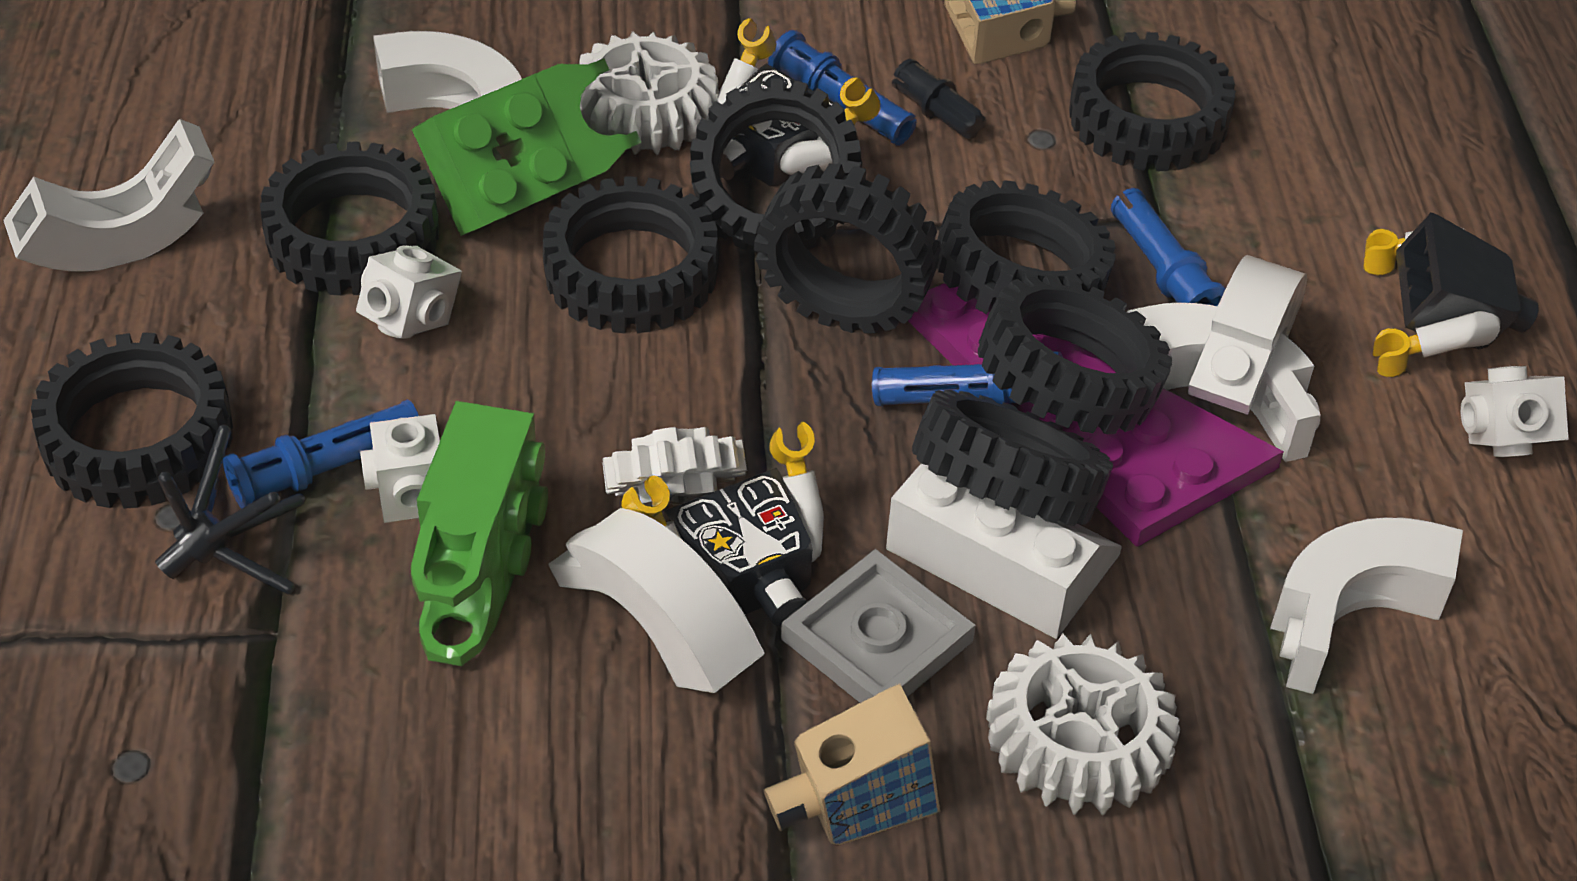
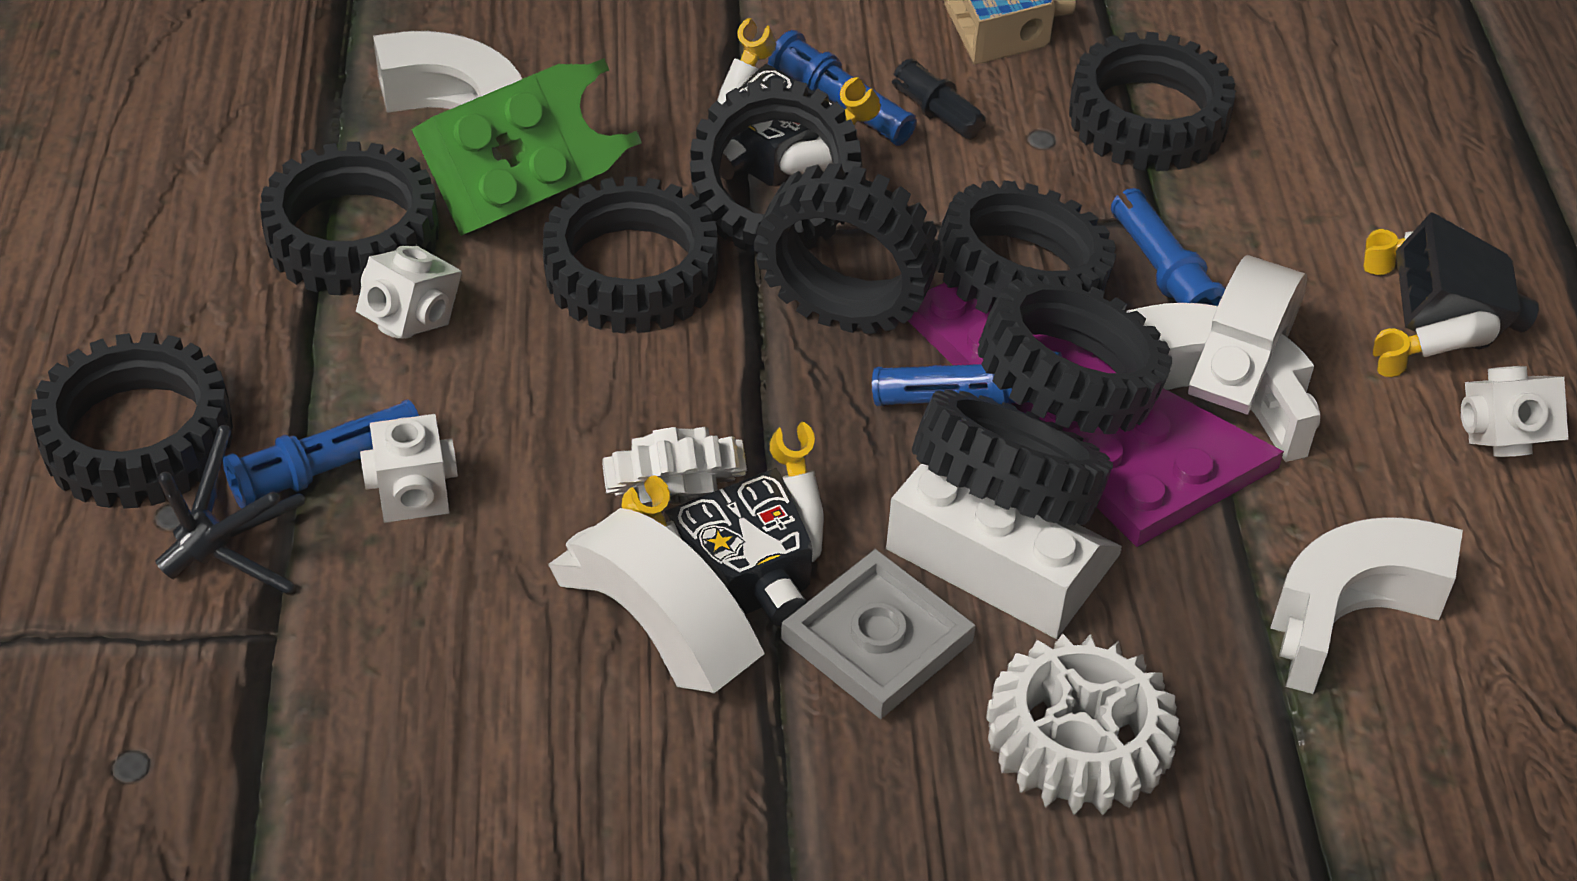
(116, 224): white arch -> none
(476, 523): bright green brick -> none
(650, 90): white gear -> none
(860, 771): tan torso -> none

